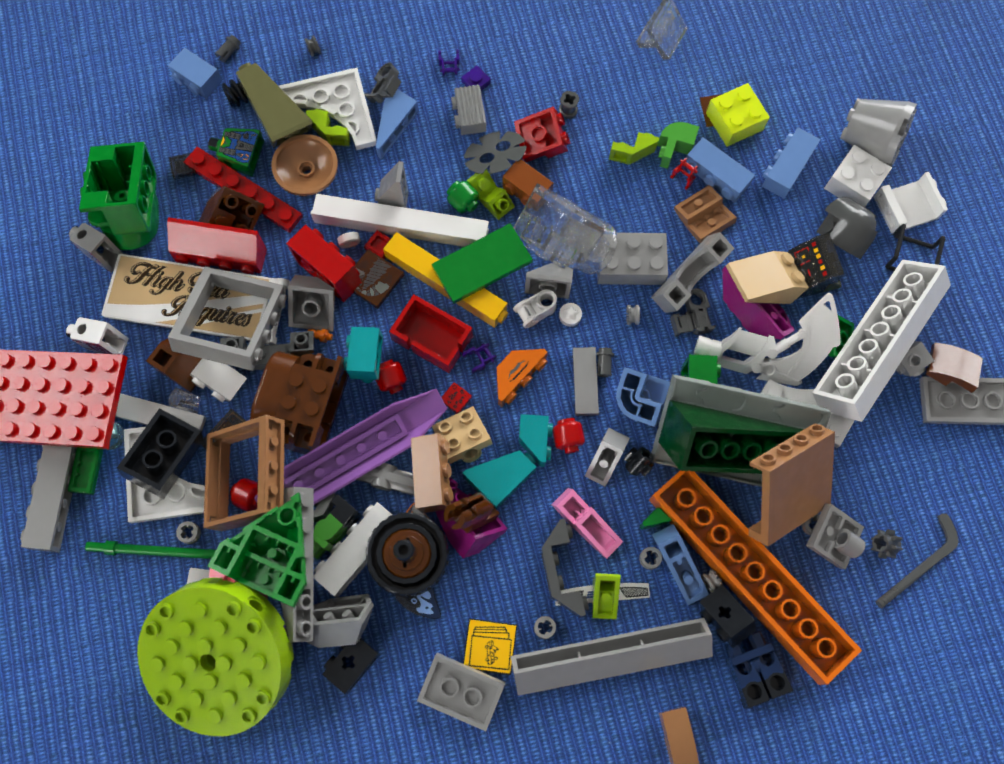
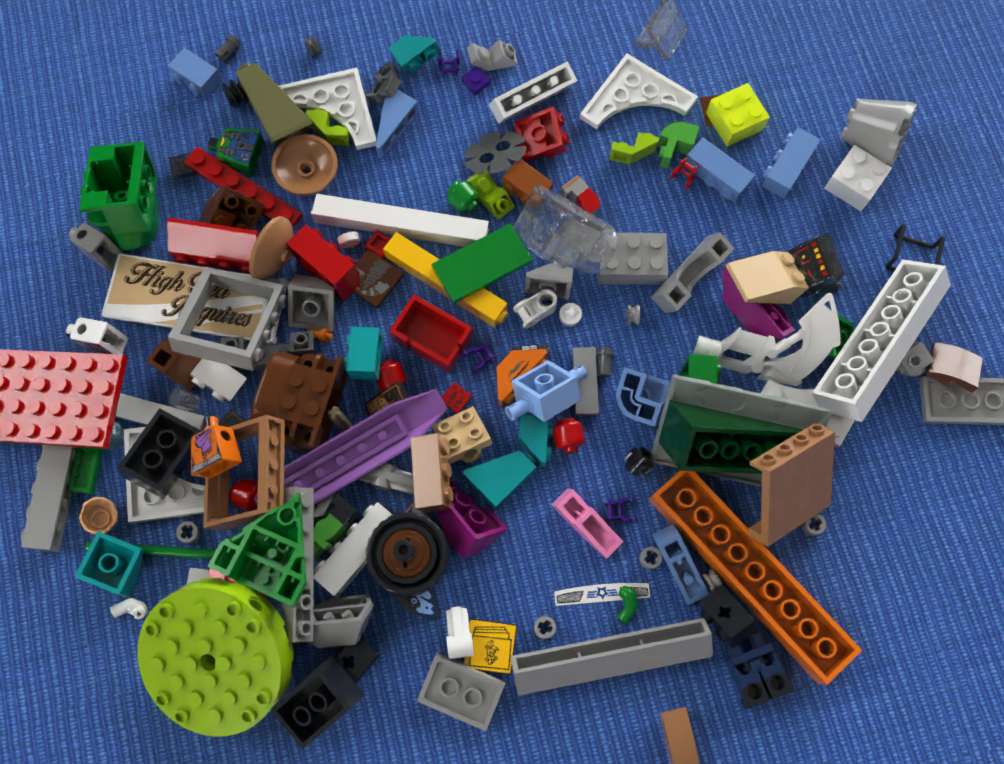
(98, 515): none -> light nougat hair
(111, 565): none -> teal slope
(129, 606): none -> white arm
(213, 449): none -> orange torso
(270, 249): none -> medium nougat dish
(317, 702): none -> black brick
(339, 419): none -> dark tan axle
(390, 395): none -> tile
(393, 187): light grey slope -> none
(414, 51): none -> teal slope
(459, 638): none -> white piece
(469, 109): light grey brick -> none
(471, 513): reddish brown plate -> none
(496, 57): none -> light grey slope
(530, 347): none -> sticker
(532, 92): none -> white brick
(545, 391): none -> light blue brick
(568, 104): dark grey bush -> none
(571, 601): dark grey slope -> none
(581, 194): none -> leg
(605, 596): lime slope -> none
(607, 457): light grey slope -> none
(610, 510): none -> dark purple piece
(630, 604): none -> green arm
(633, 86): none -> white plate
(655, 519): green slope -> none
(696, 320): dark grey piece -> none
(705, 213): medium nougat slope -> none
(836, 537): light grey plate -> none
(850, 226): dark grey brick -> none
(886, 544): dark grey gear -> none
(911, 203): white panel -> none
(950, 544): dark grey piece -> none

